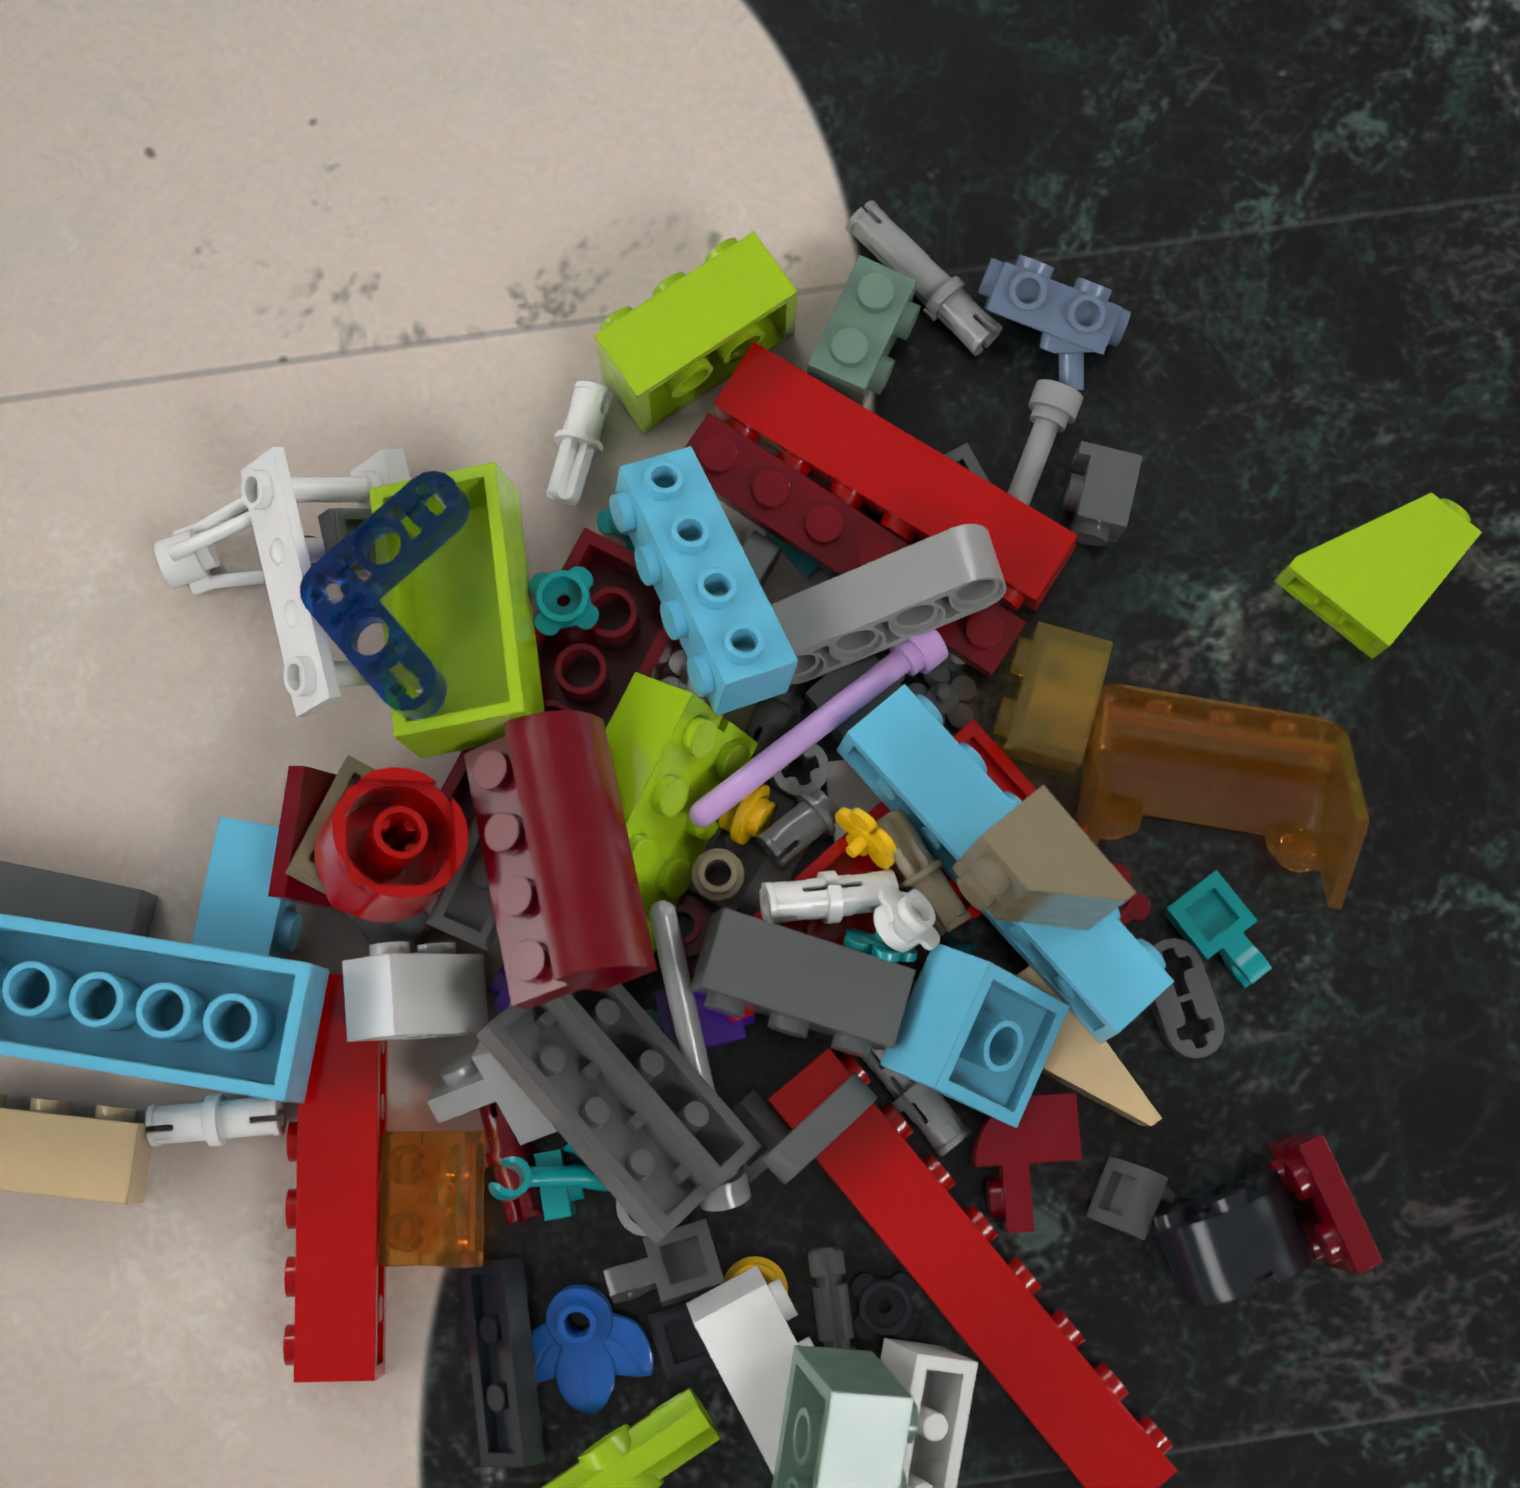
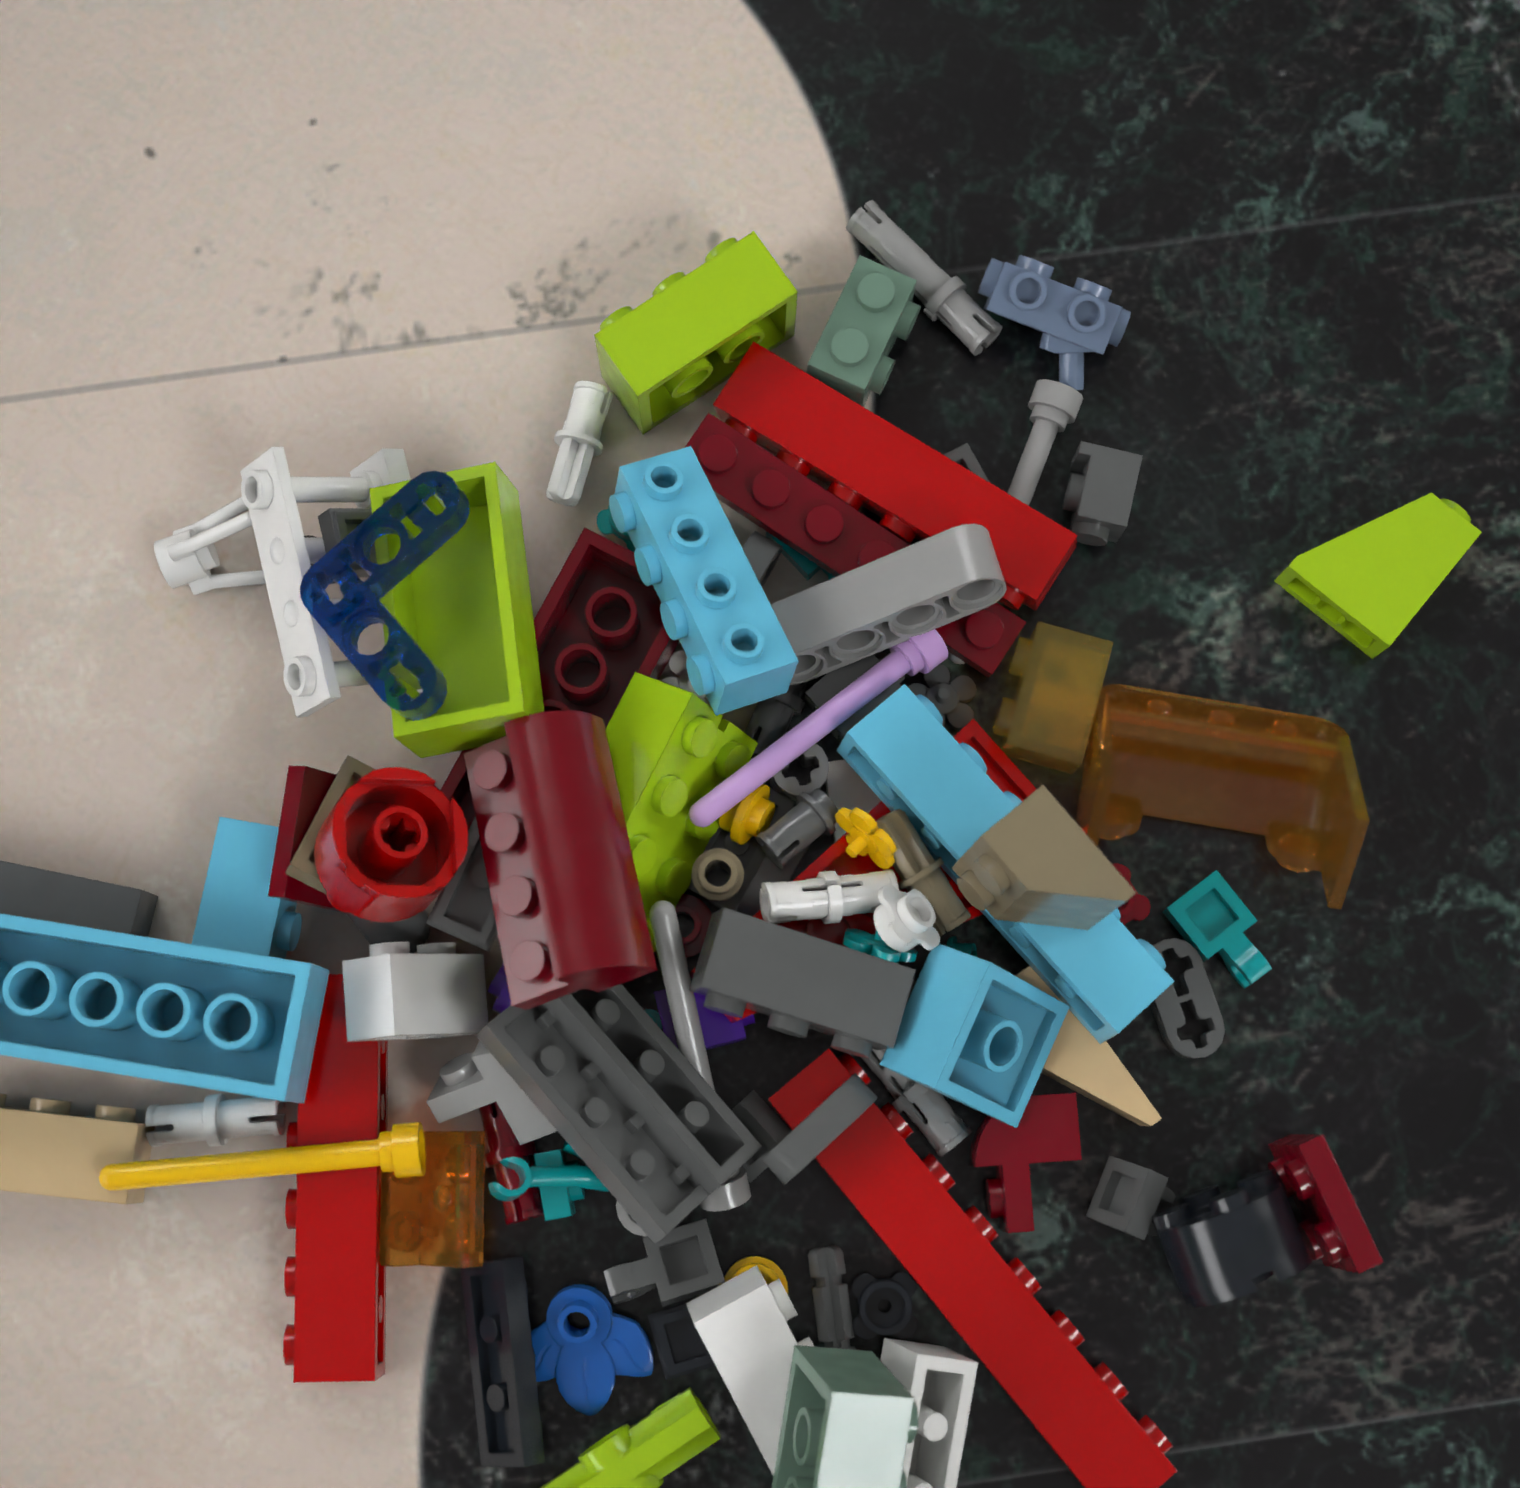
(395, 1151): none -> yellow piece
(548, 589): teal plate -> none

